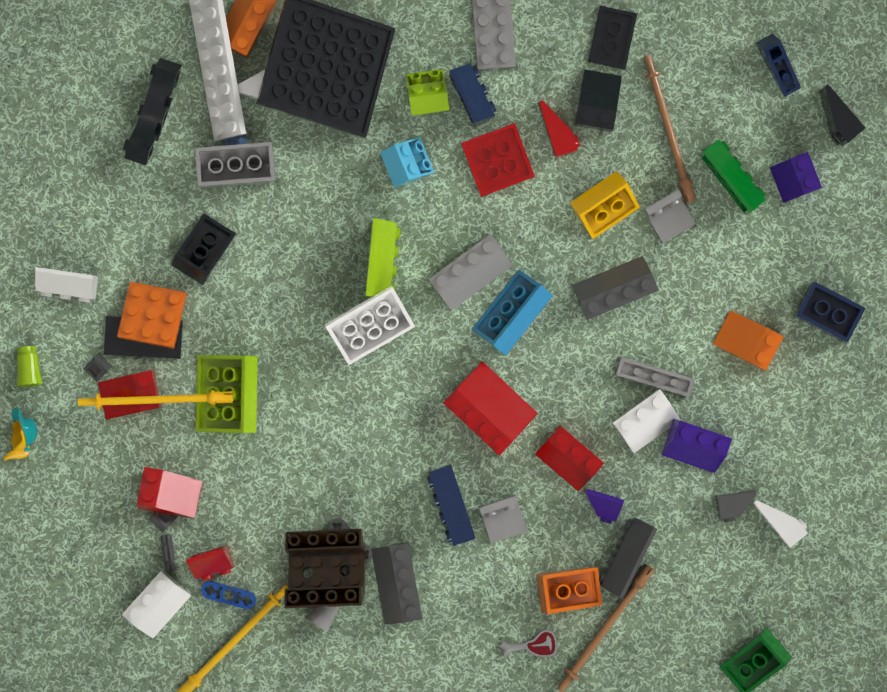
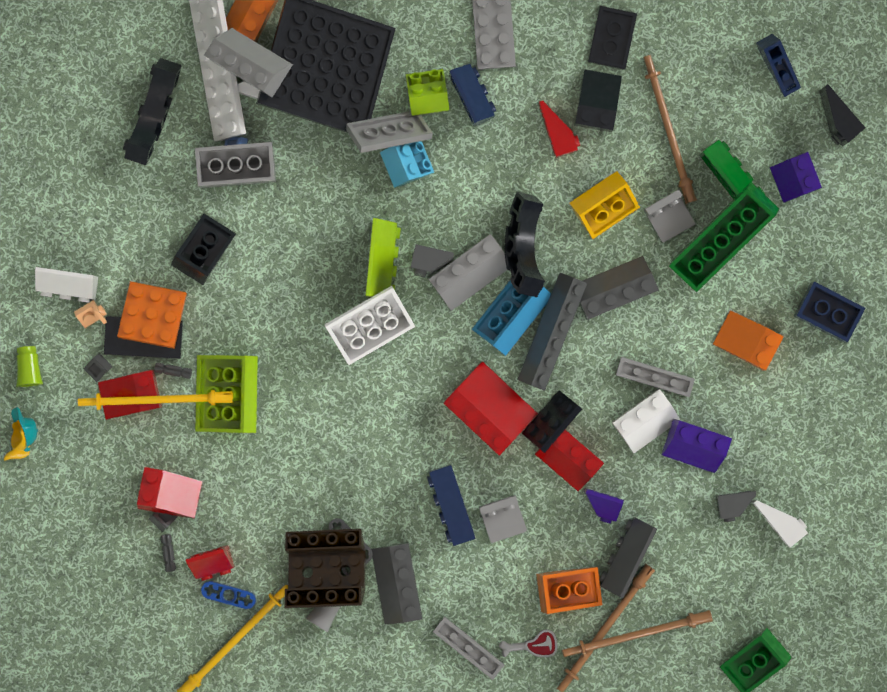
(90, 314): none -> light nougat bracket
(156, 604): white slope -> none
(173, 370): none -> dark grey axle
(248, 61): none -> light grey slope
(388, 131): none -> light grey plate
(429, 260): none -> dark grey slope
(468, 648): none -> light grey plate
(497, 160): red plate -> none
(520, 244): none -> black brick
(551, 421): none -> black plate
(552, 331): none -> dark grey brick
(691, 621): none -> medium nougat bar
(724, 237): none -> green brick

